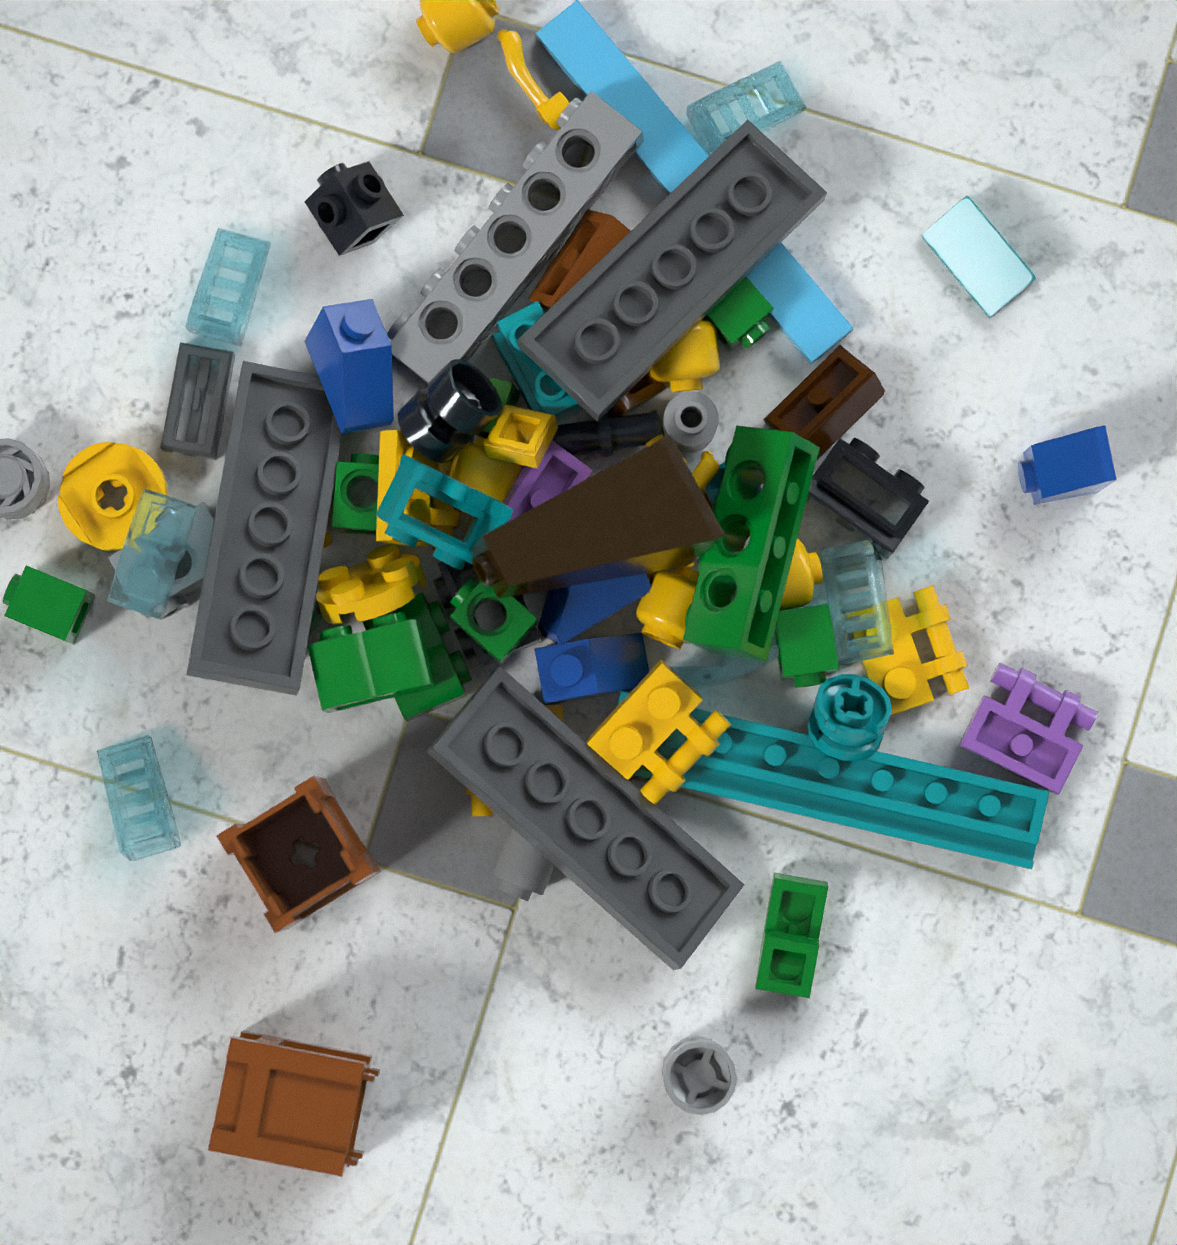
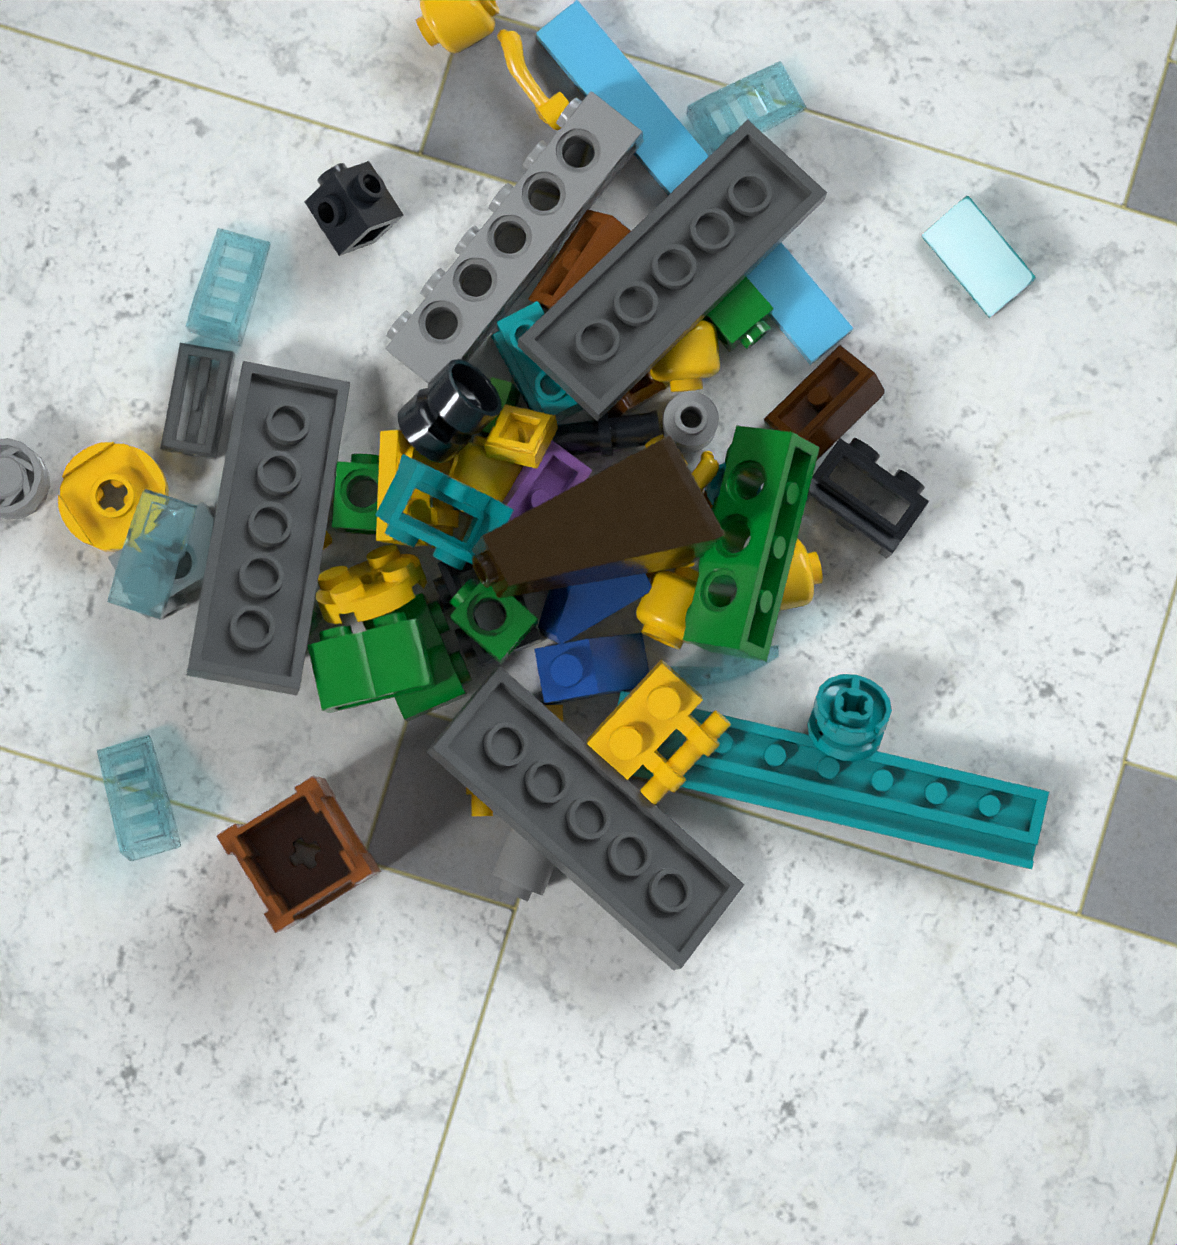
(47, 604): green brick -> none
(291, 1103): dark orange container -> none
(354, 364): blue slope -> none
(699, 1075): light grey wheel -> none
(791, 935): green slope -> none
(806, 645): green brick -> none
(851, 568): clear light blue slope -> none
(902, 673): yellow plate -> none
(1020, 743): medium lavender plate -> none
(1067, 466): blue slope -> none

